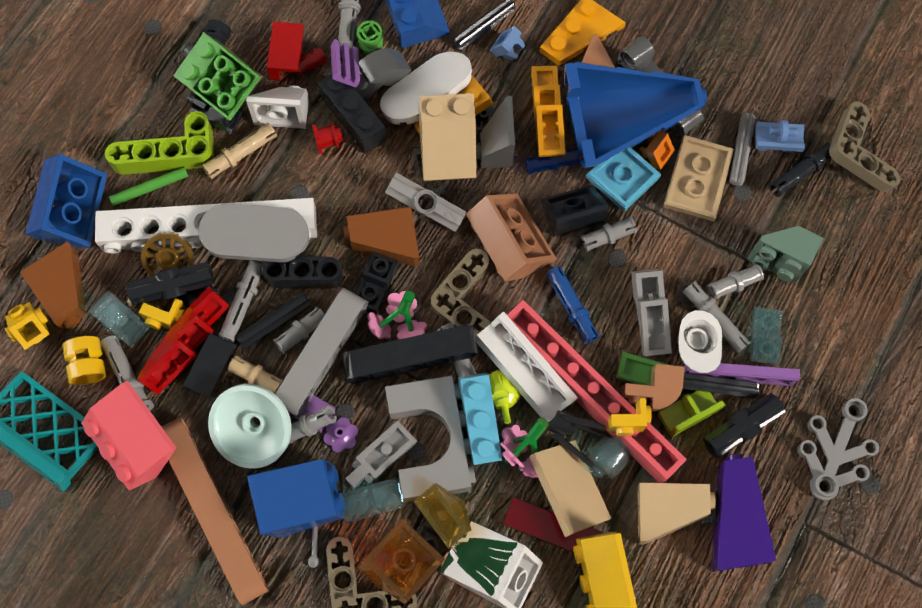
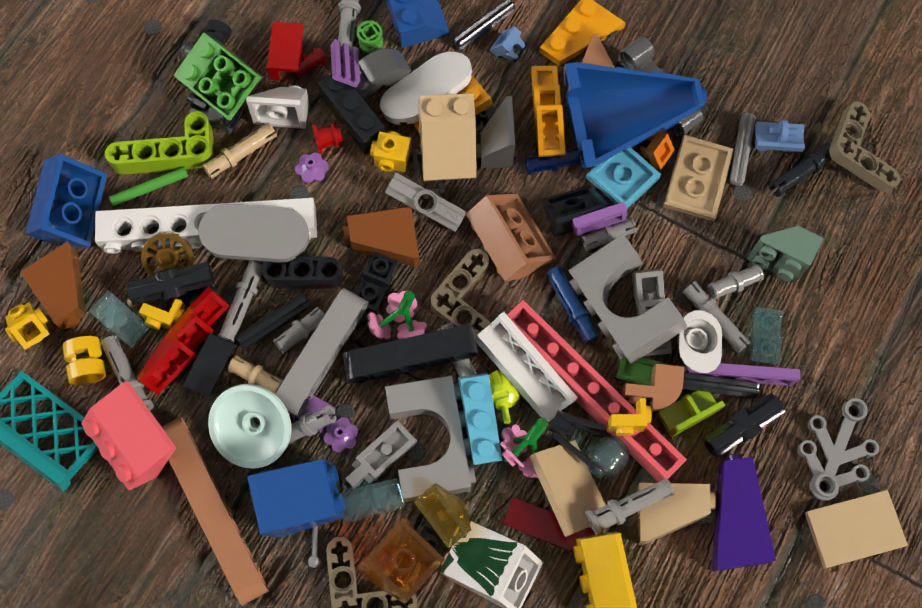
(311, 168): none -> medium lavender plant
(391, 151): none -> yellow brick
(599, 219): none -> medium lavender tile
(617, 511): none -> light grey pin
(633, 335): none -> light grey arch
(855, 529): none -> tan tile

